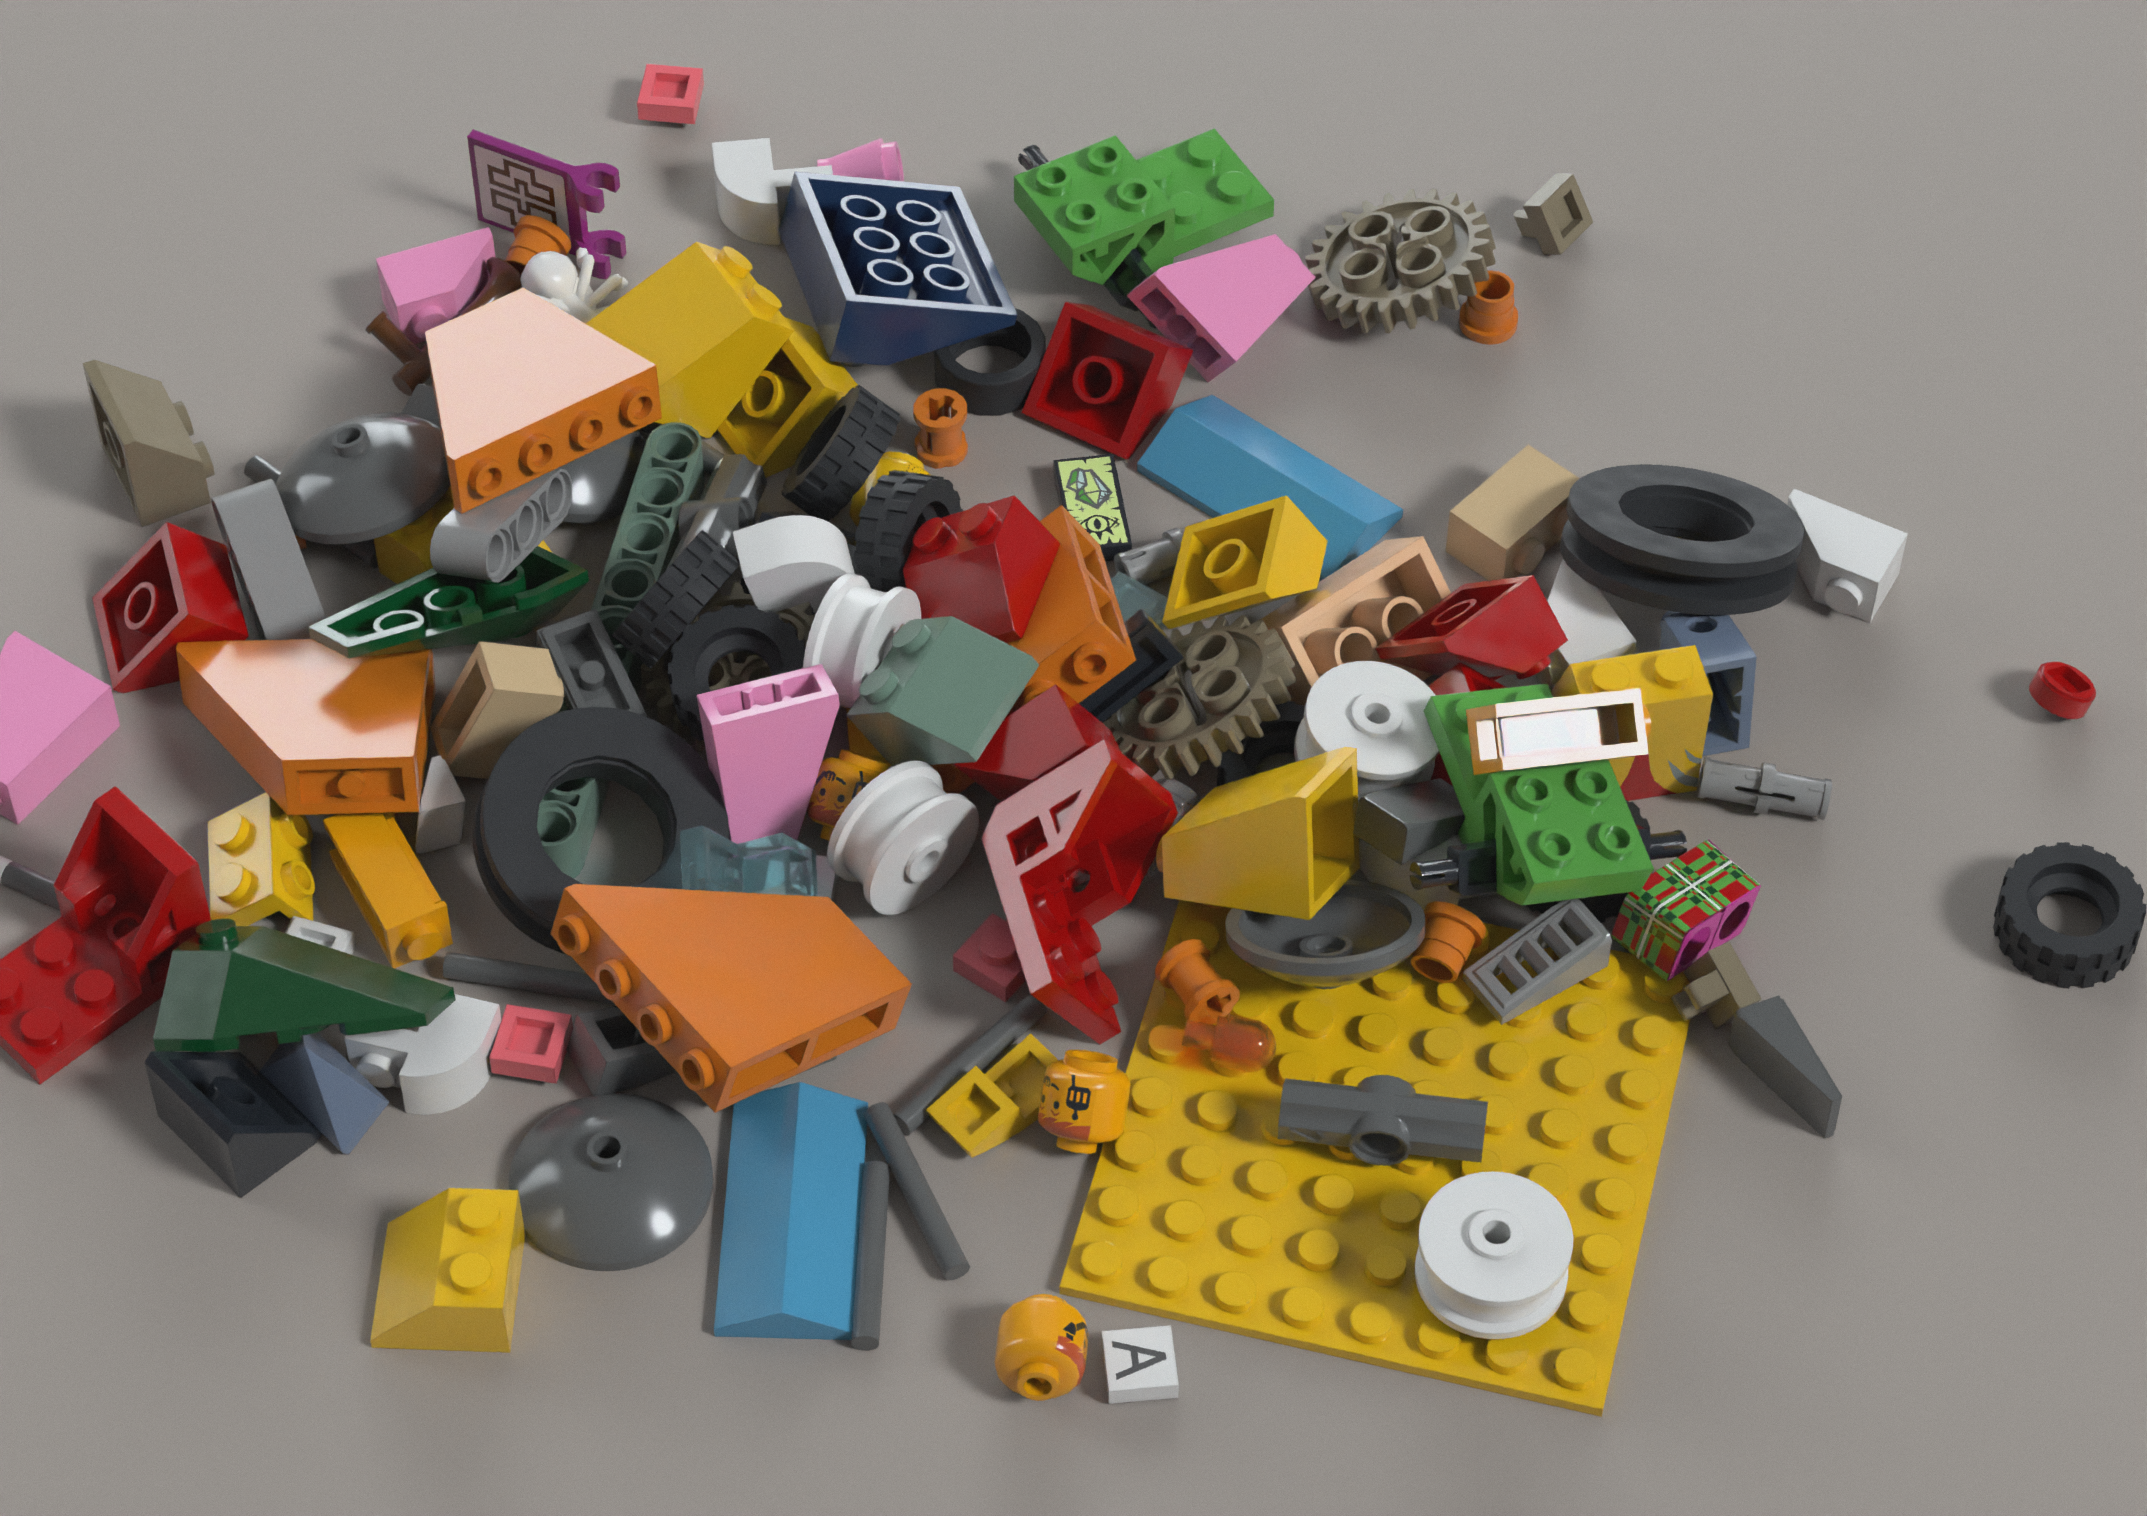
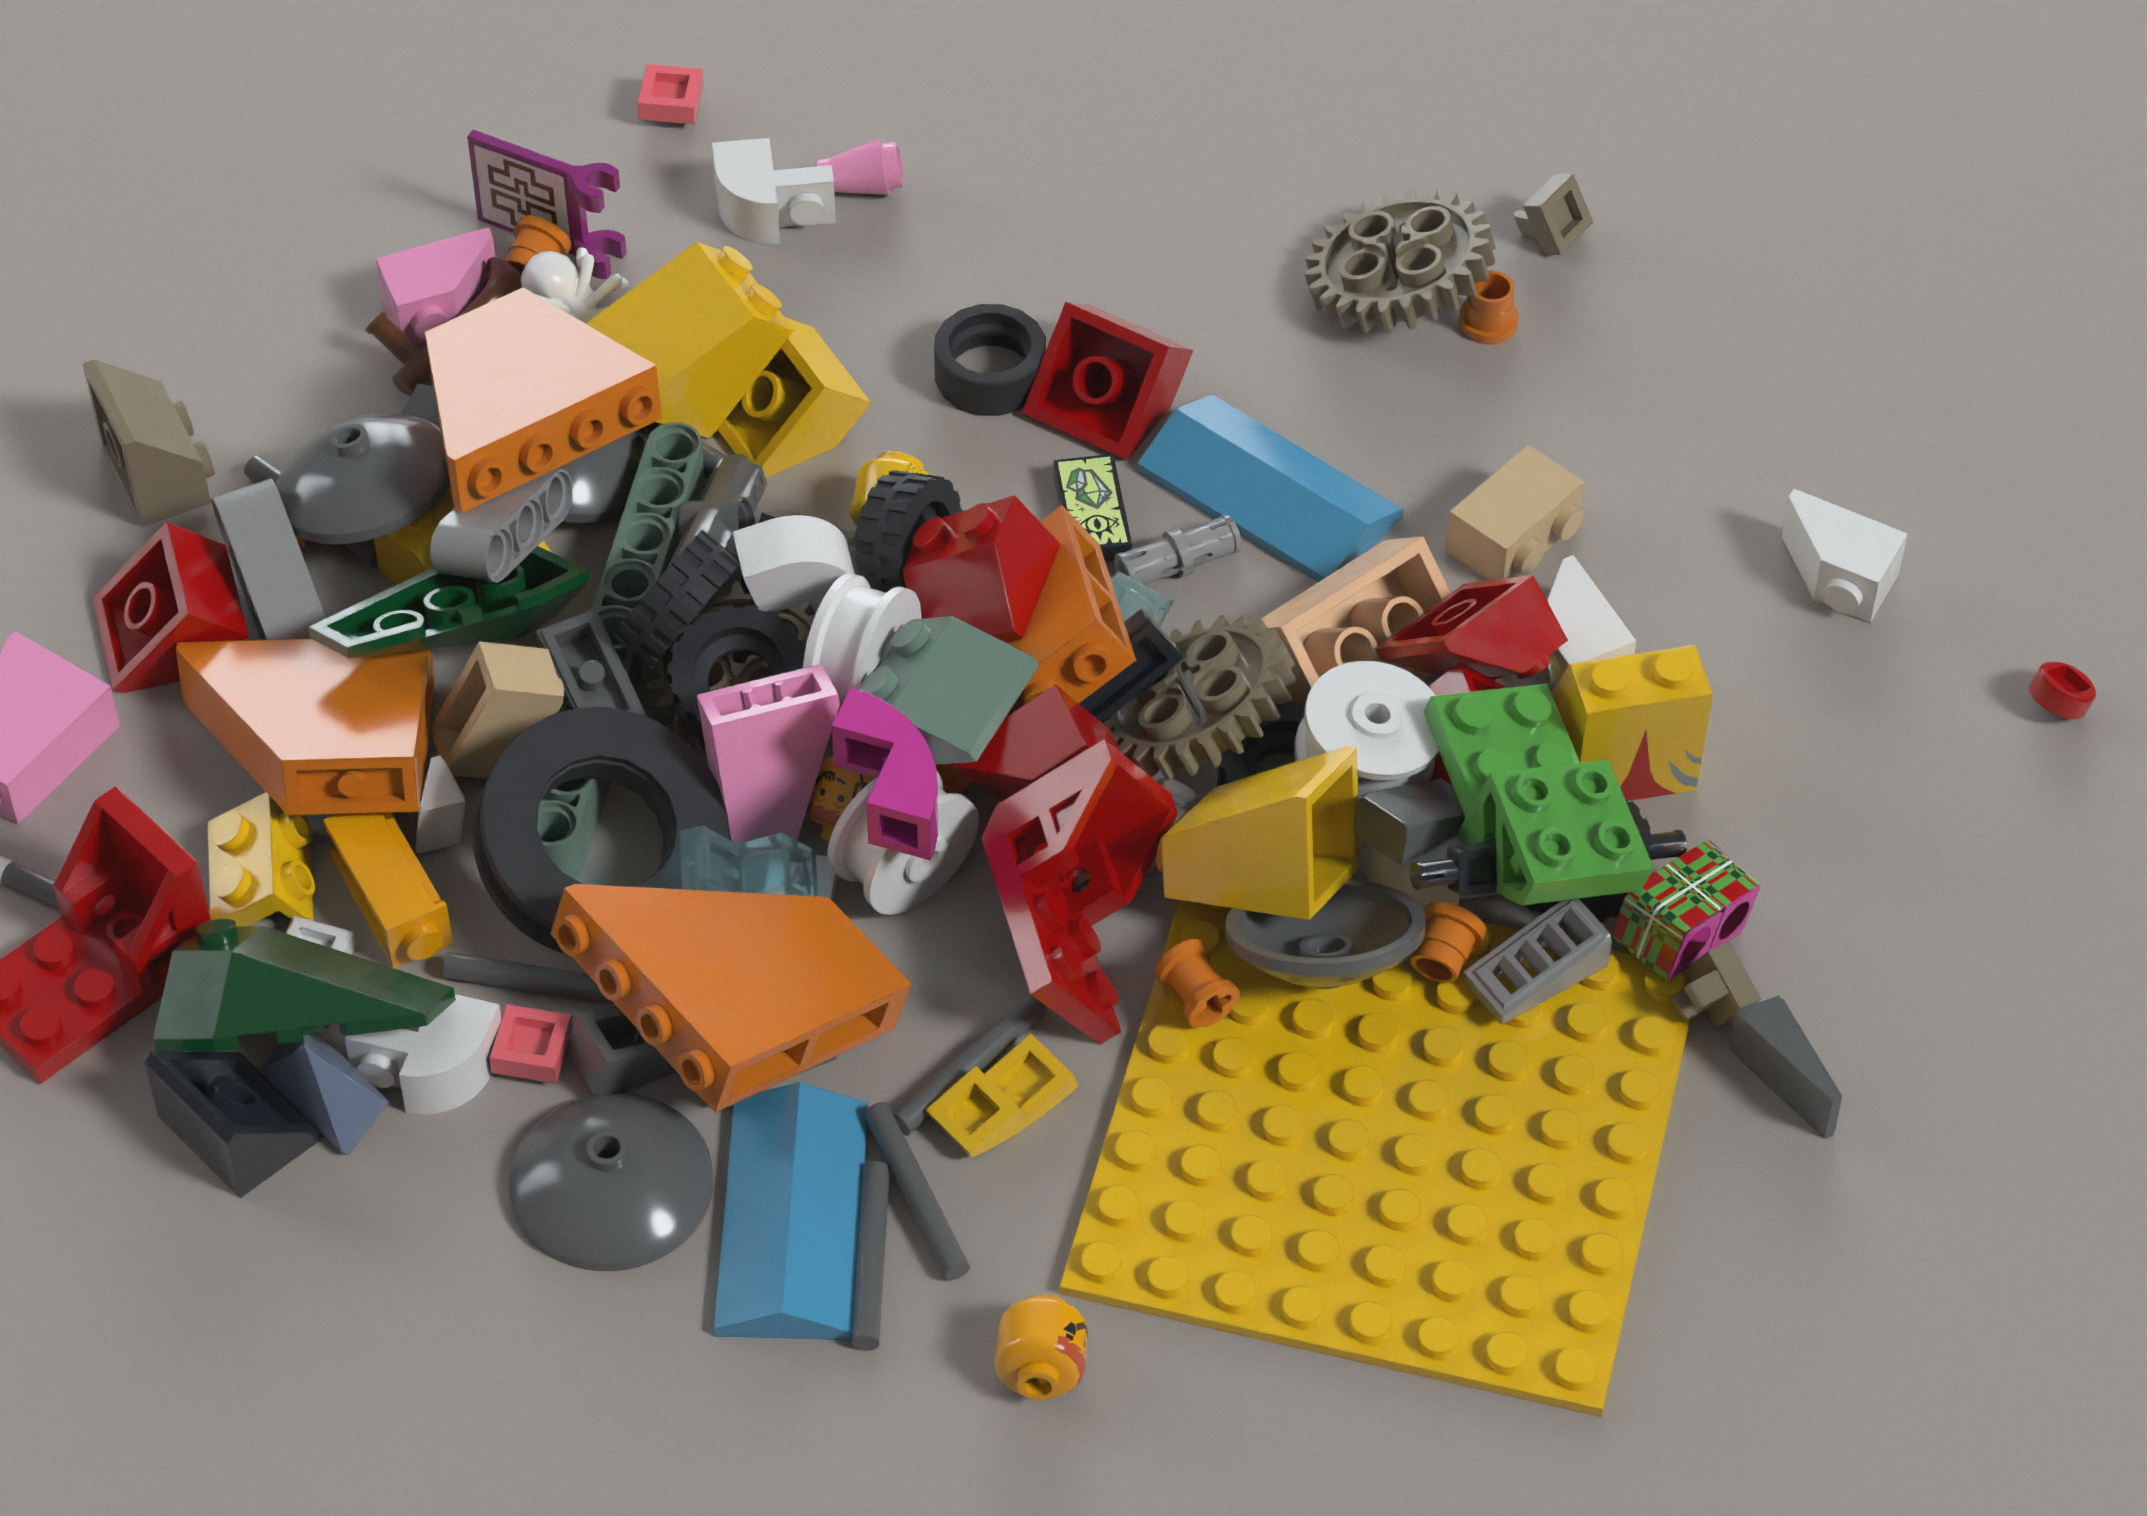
(451, 1273): yellow slope -> none
(841, 454): black tyre -> none
(884, 744): none -> dark pink brick
(890, 267): dark blue slope -> none
(932, 415): orange bush -> none
(991, 959): coral plate -> none
(1084, 1100): light orange head -> none
(1128, 217): bright green piece -> none
(1139, 1364): white tile -> none
(1222, 299): bright pink slope -> none
(1233, 1042): clear orange cylinder -> none
(1244, 562): yellow slope -> none
(1382, 1120): dark grey piece -> none
(1493, 1255): white wheel -> none
(1558, 731): window -> none
(1624, 543): black tyre -> none
(1729, 670): sand blue torso -> none
(1764, 788): light grey pin -> none
(2077, 873): black tyre -> none

